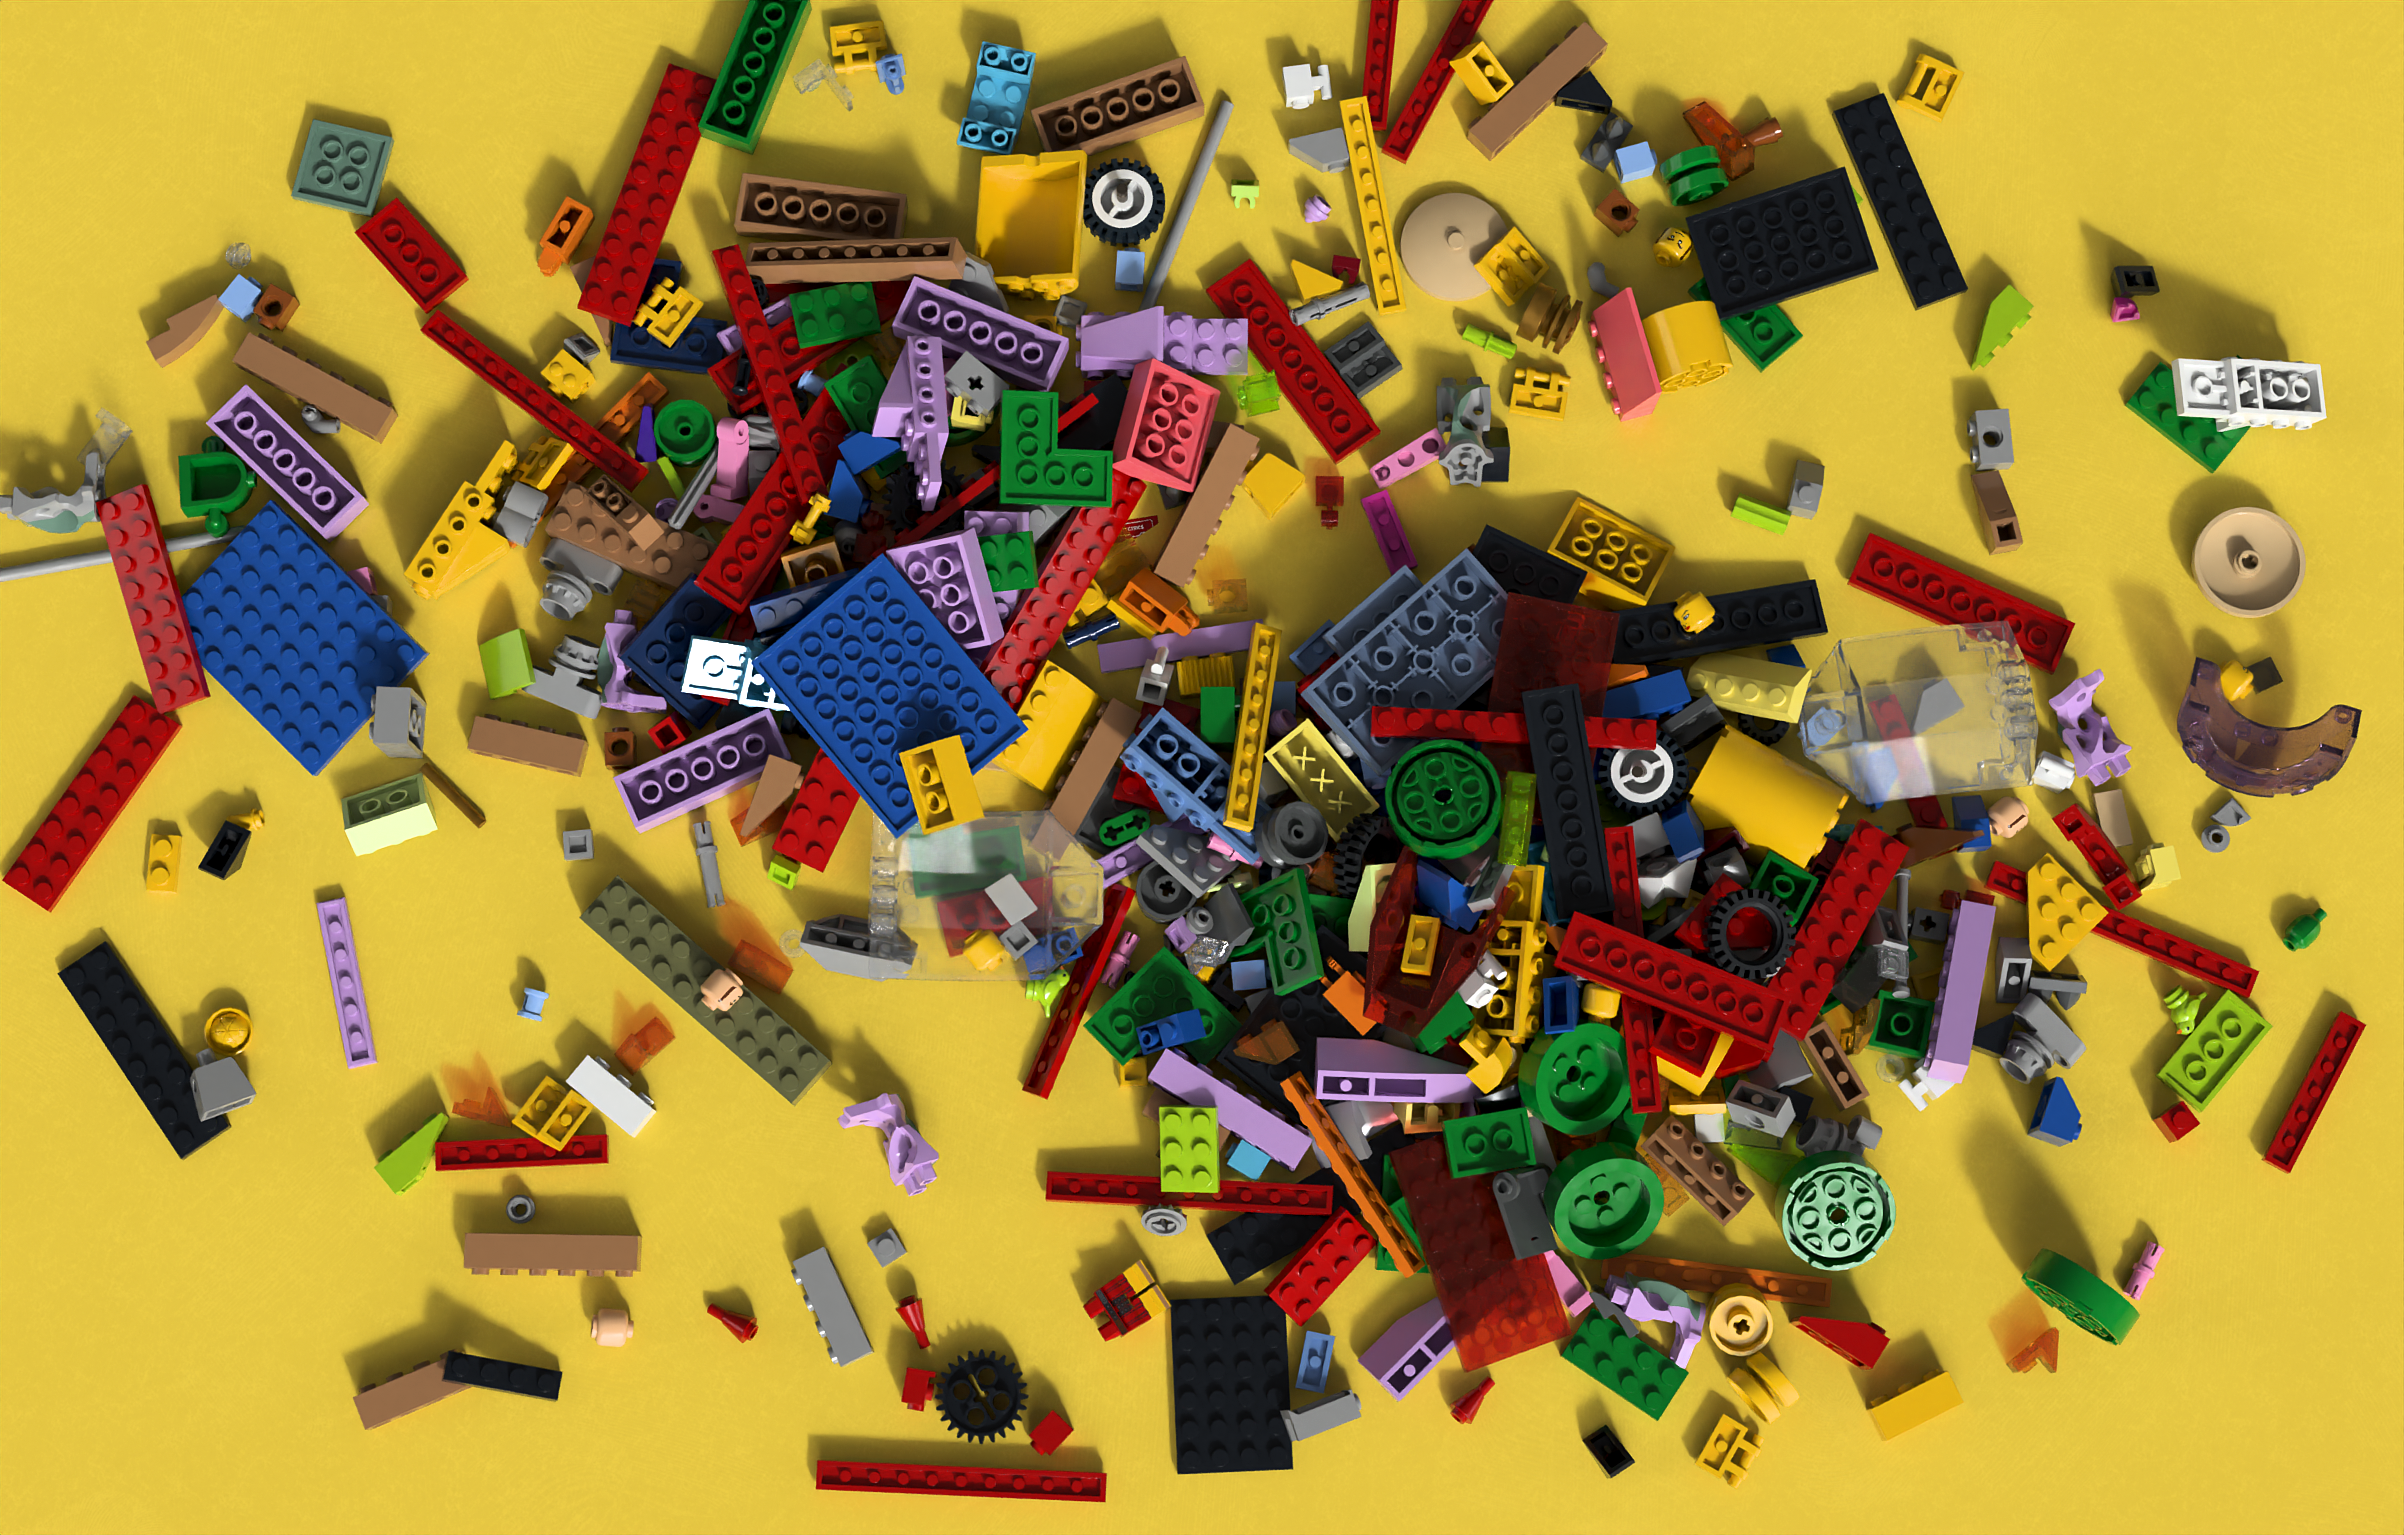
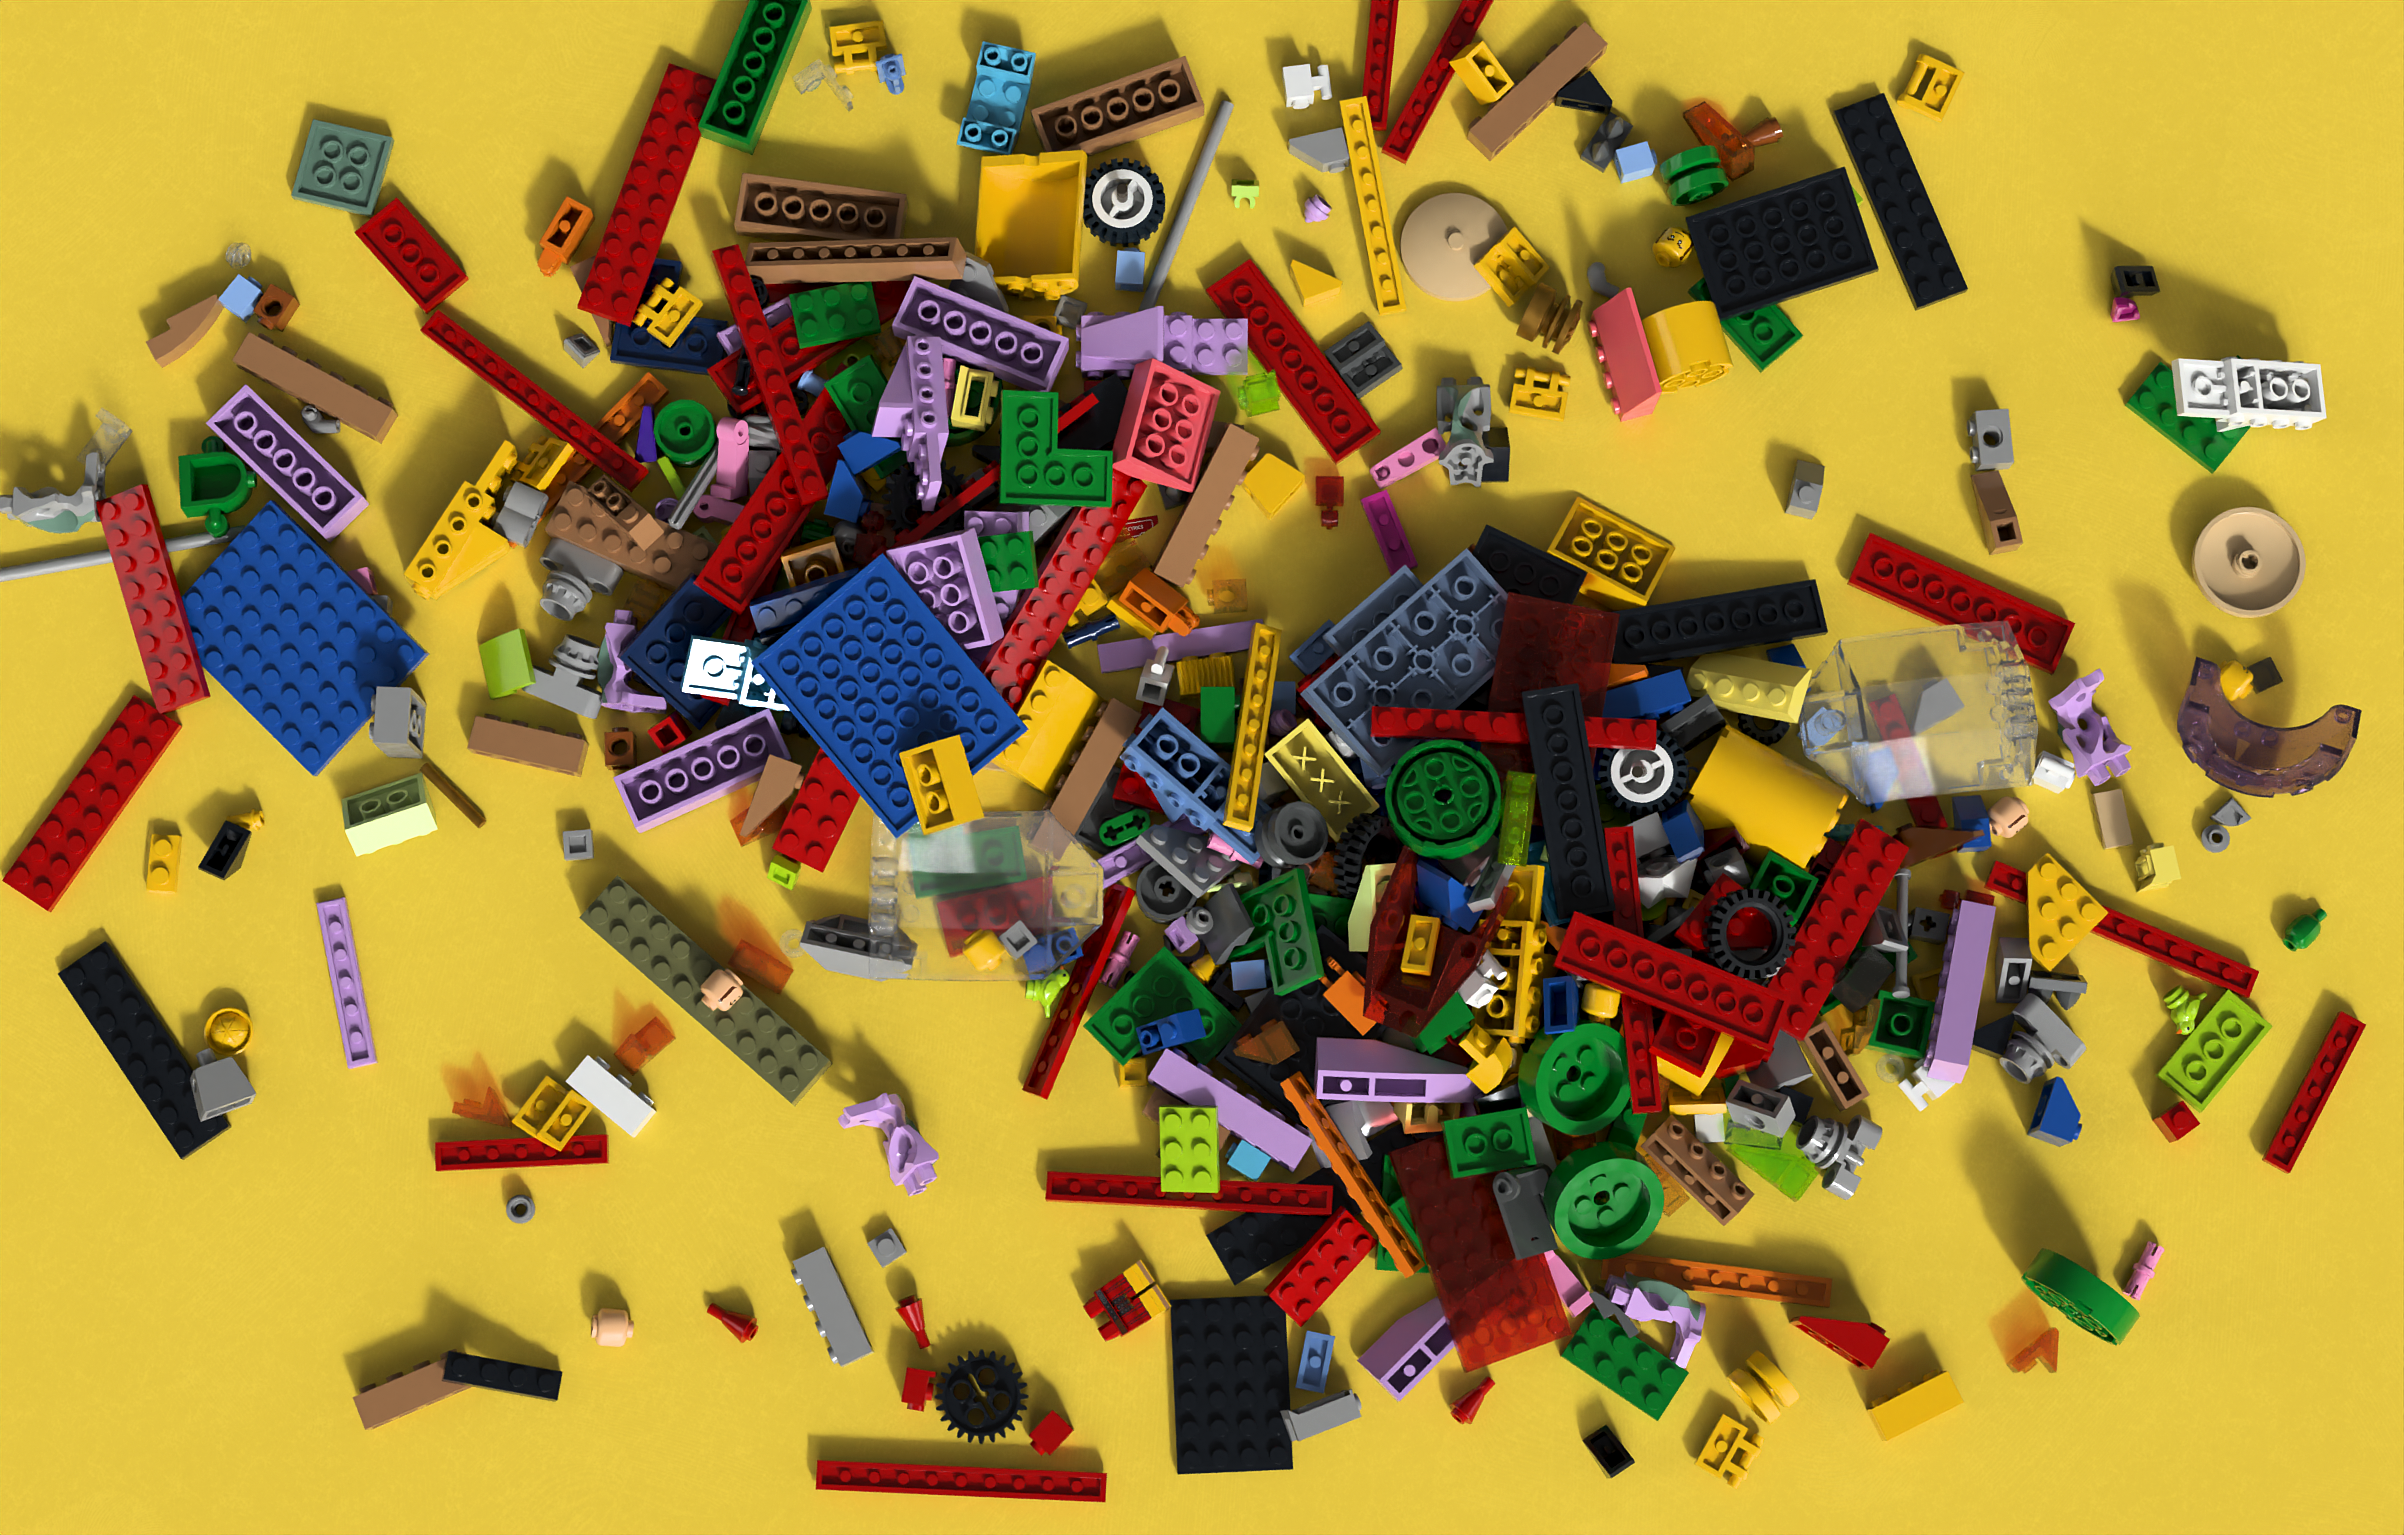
(410, 1161): lime slope -> none
(533, 1004): light blue bush -> none
(552, 1253): medium nougat brick -> none
(567, 377): yellow head -> none
(709, 865): light grey pin -> none
(803, 531): yellow bar -> none
(969, 371): light grey brick -> none
(1011, 899): white sticker -> none
(1154, 1220): light grey gear -> none
(1205, 952): clear bracket -> none
(1320, 307): light grey pin -> none
(1348, 264): dark red tile -> none
(1489, 341): lime axle -> none
(1613, 202): dark orange brick -> none
(1694, 611): yellow head -> none
(1739, 1319): yellow wheel -> none
(1761, 514): lime axle -> none
(1815, 1190): brick -> none
(1893, 963): clear plate -> none
(2000, 318): lime slope -> none
(2100, 854): red slope -> none

